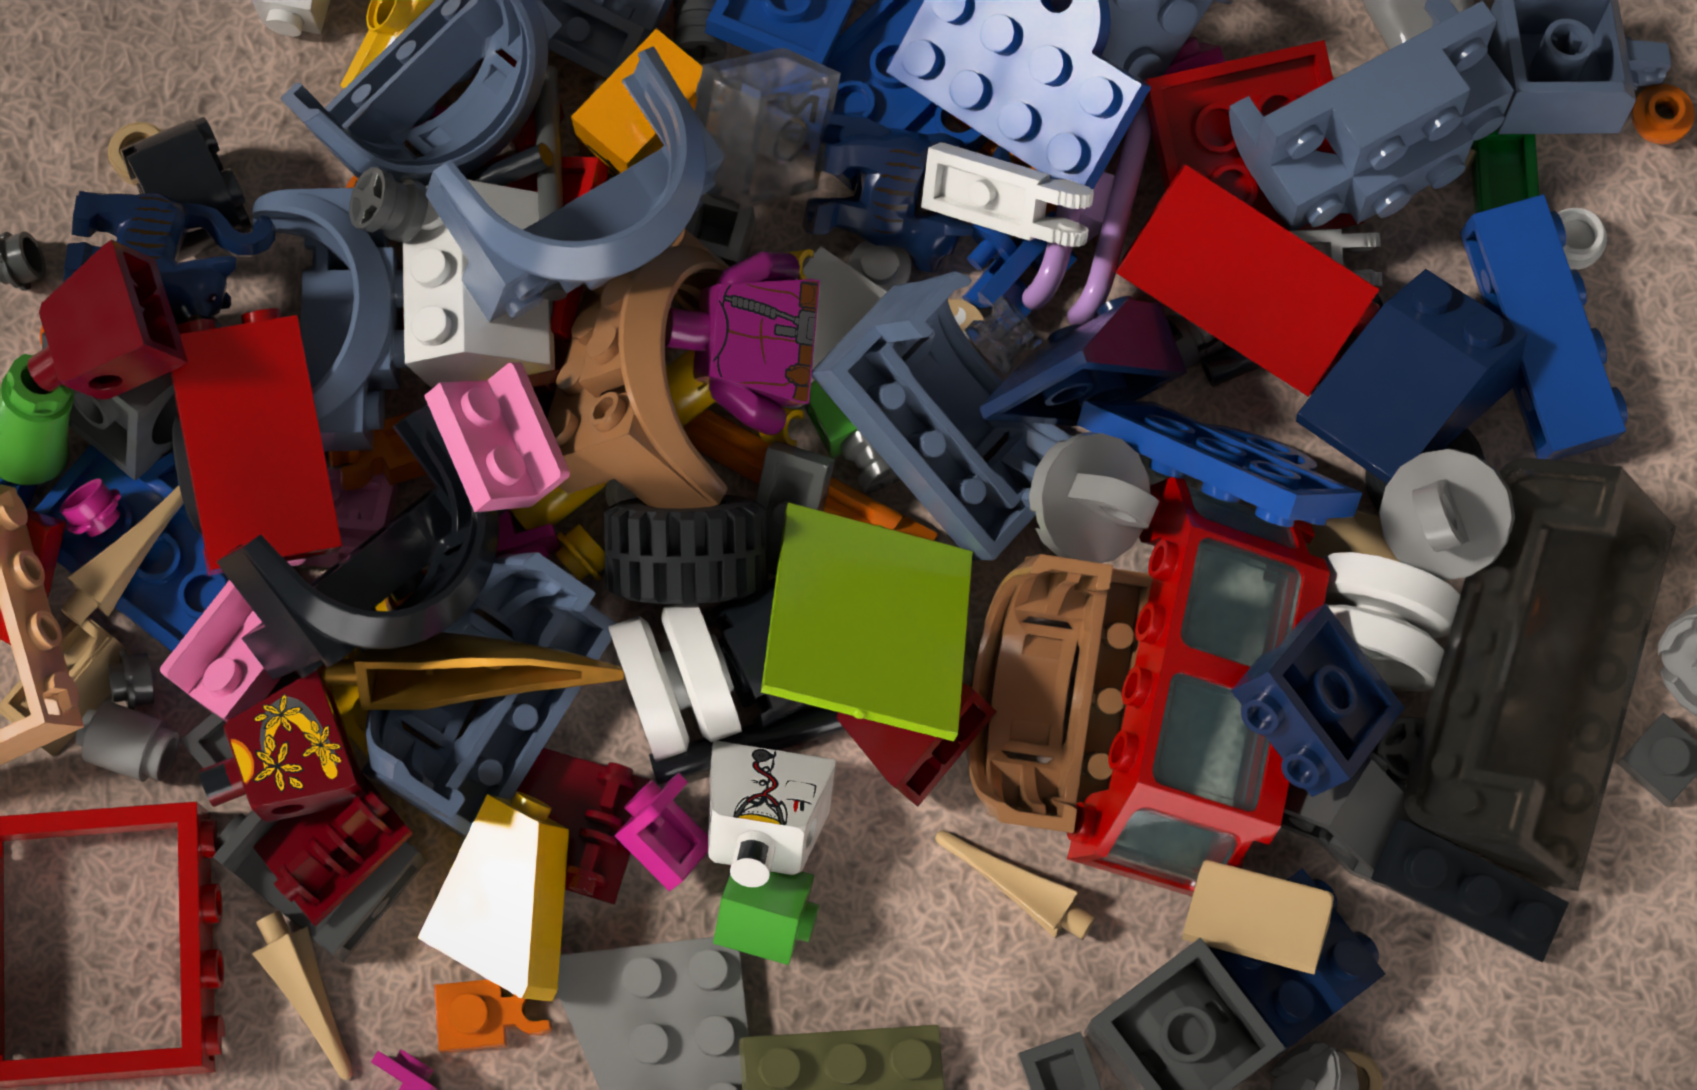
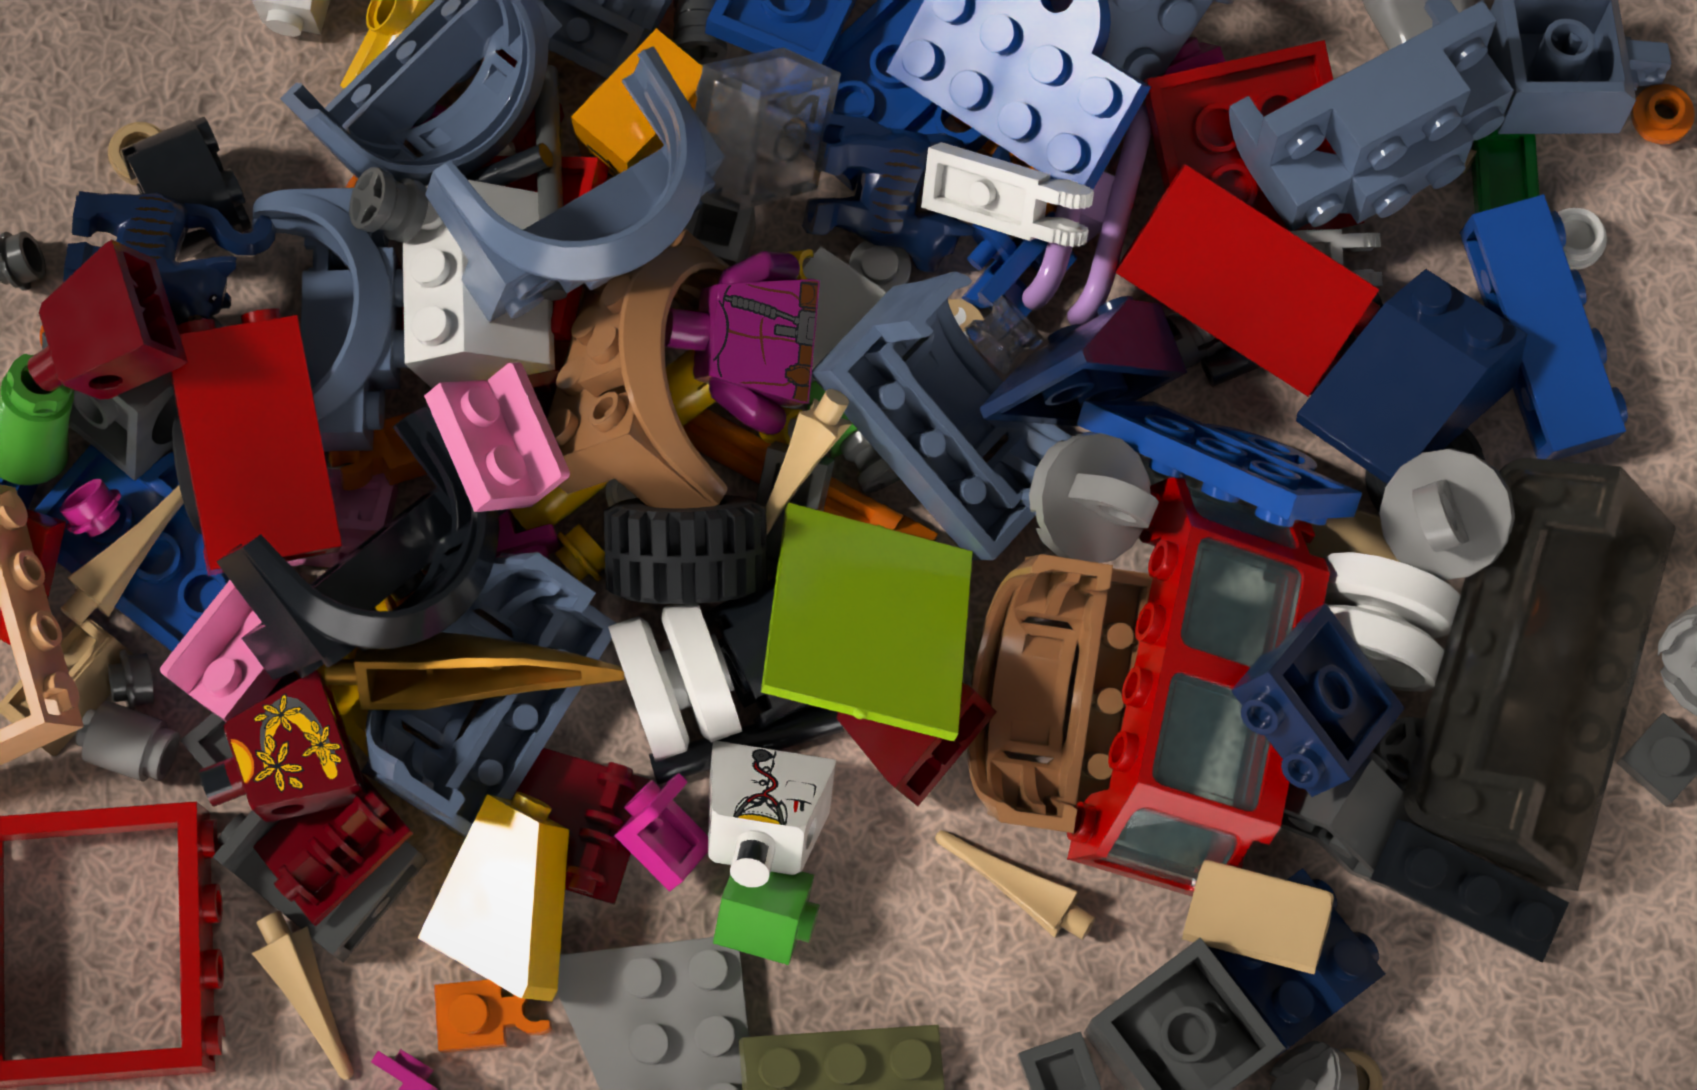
(811, 440): none -> tan piece

